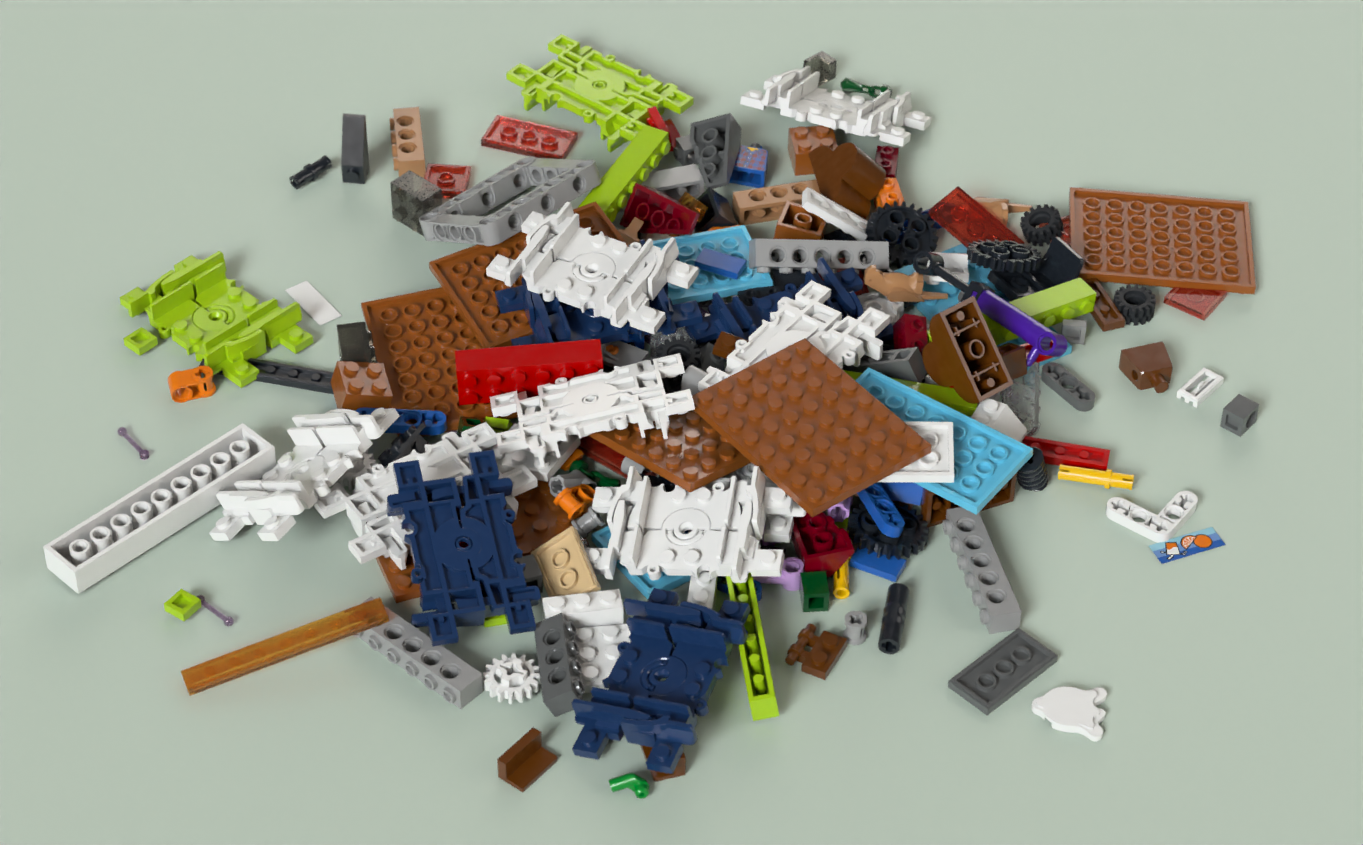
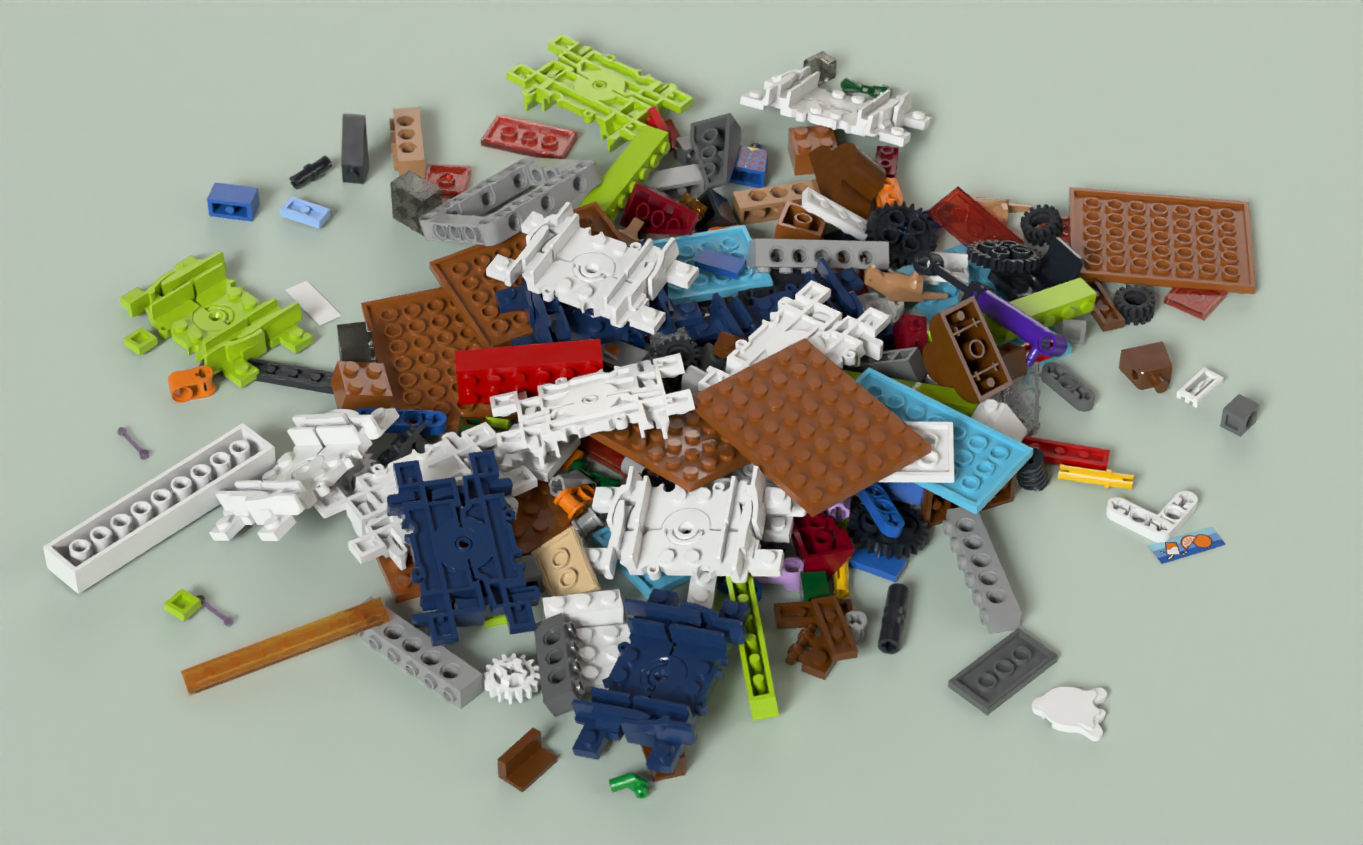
(233, 201): none -> blue brick
(305, 212): none -> light blue plate
(800, 614): none -> reddish brown plate
(834, 628): none -> reddish brown plate

